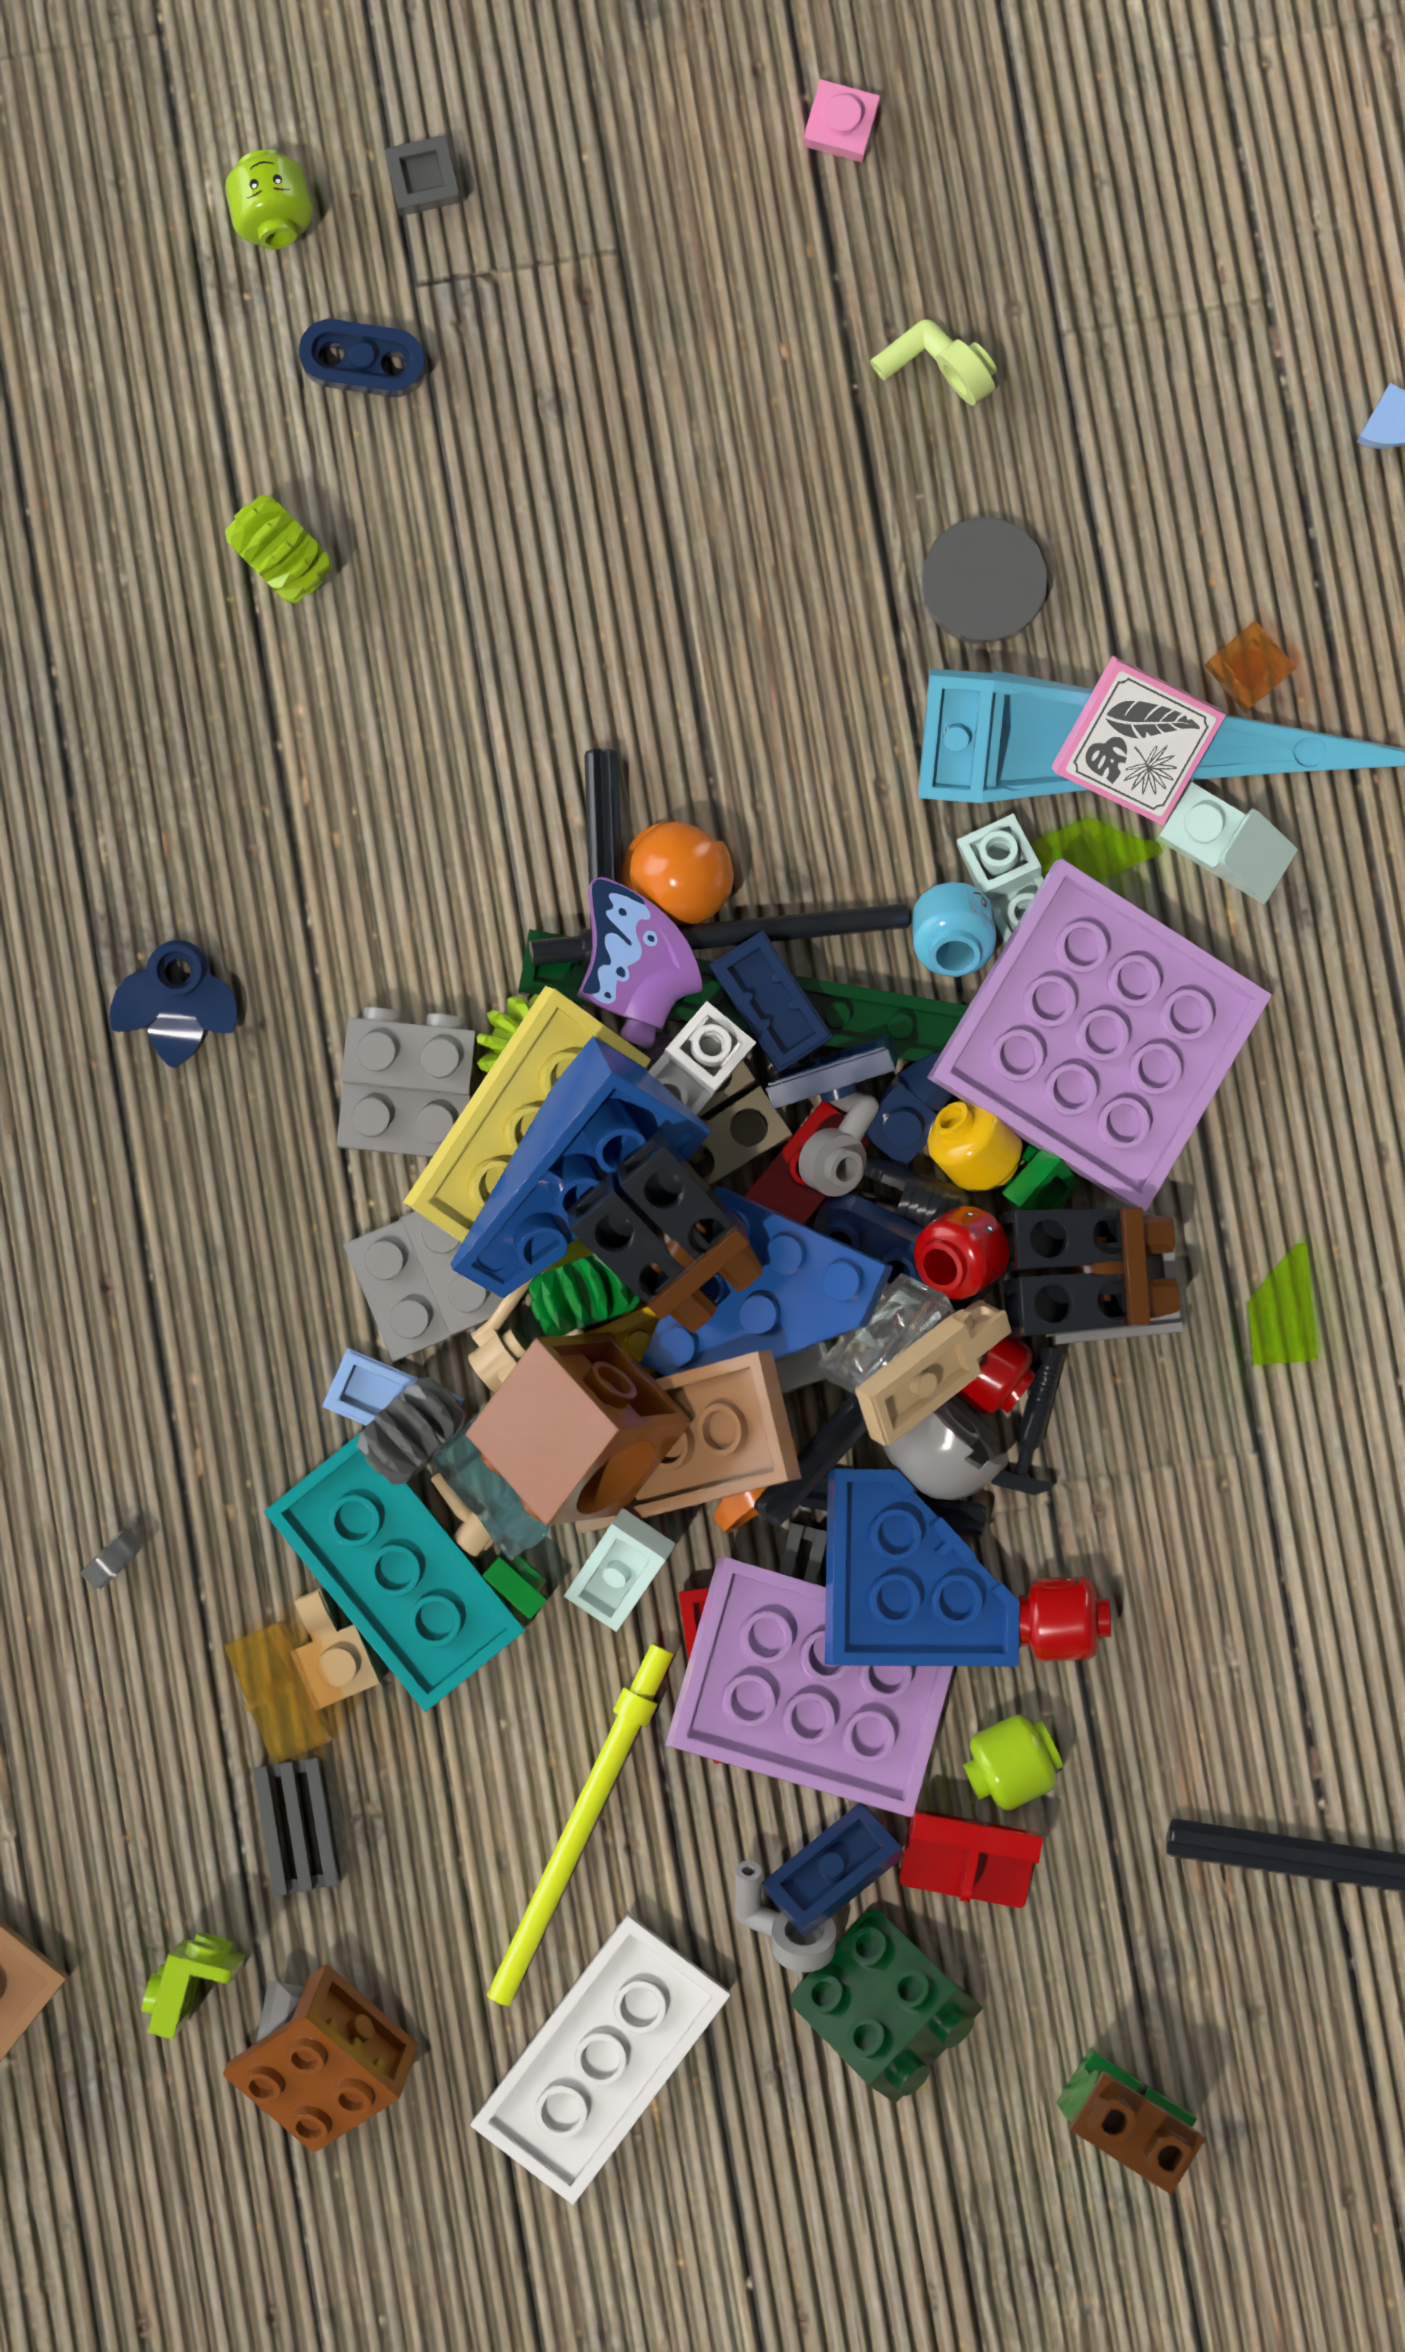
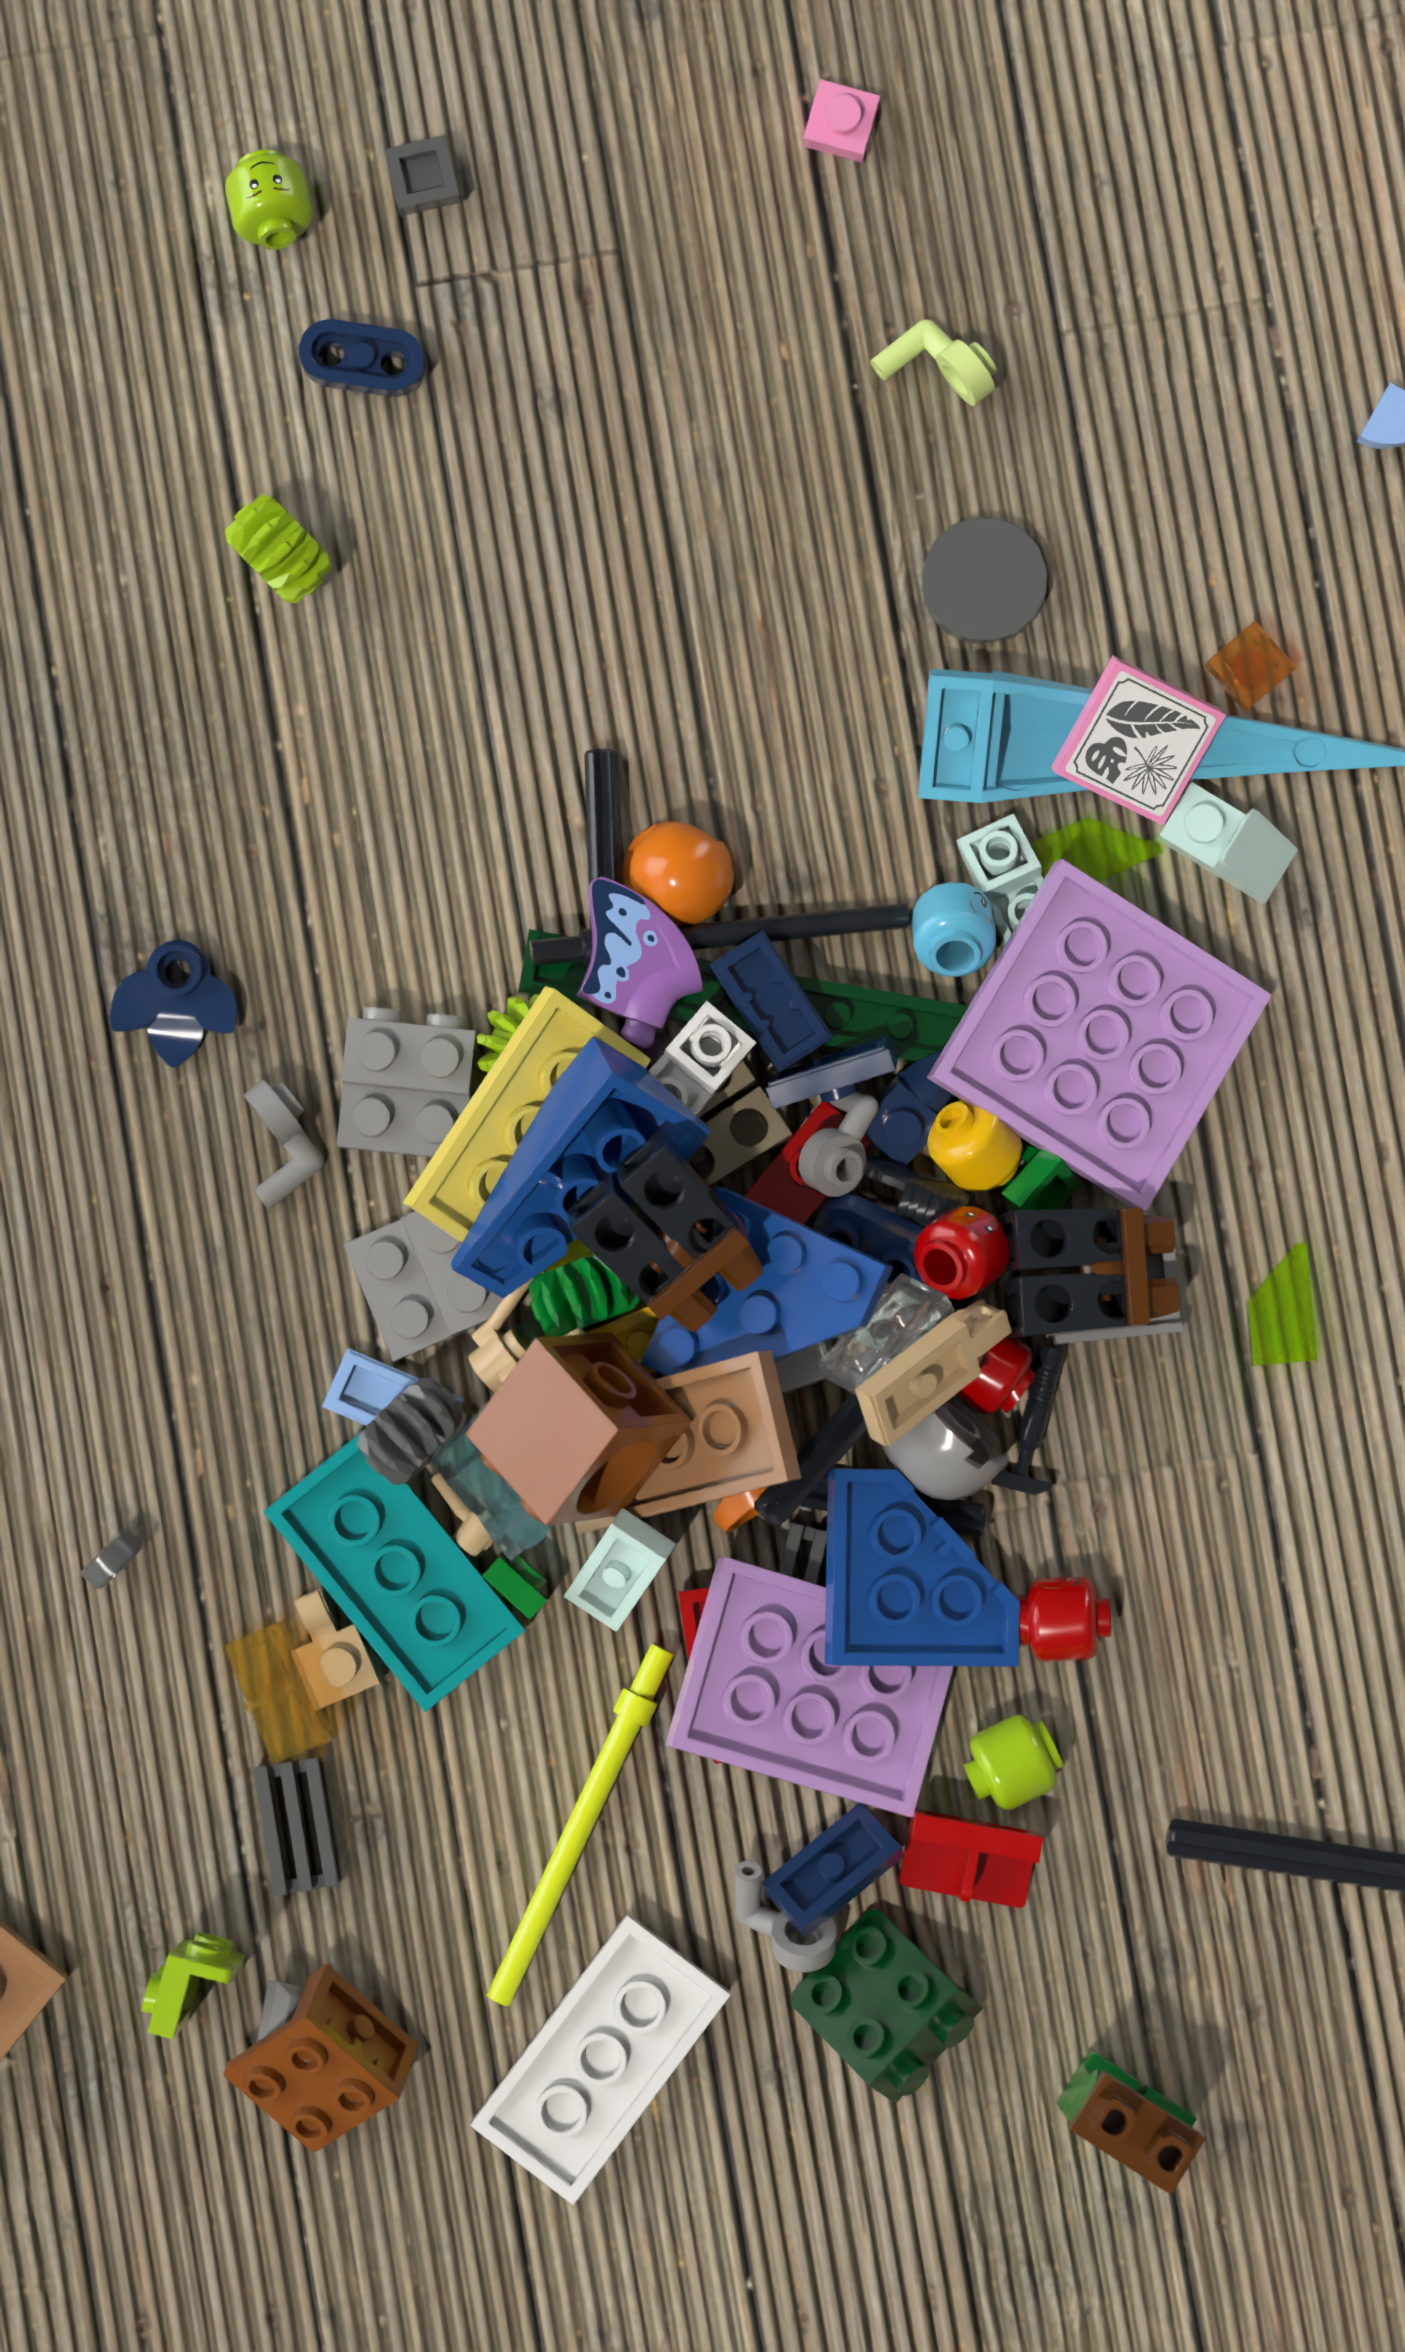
(279, 1113): none -> light grey plate

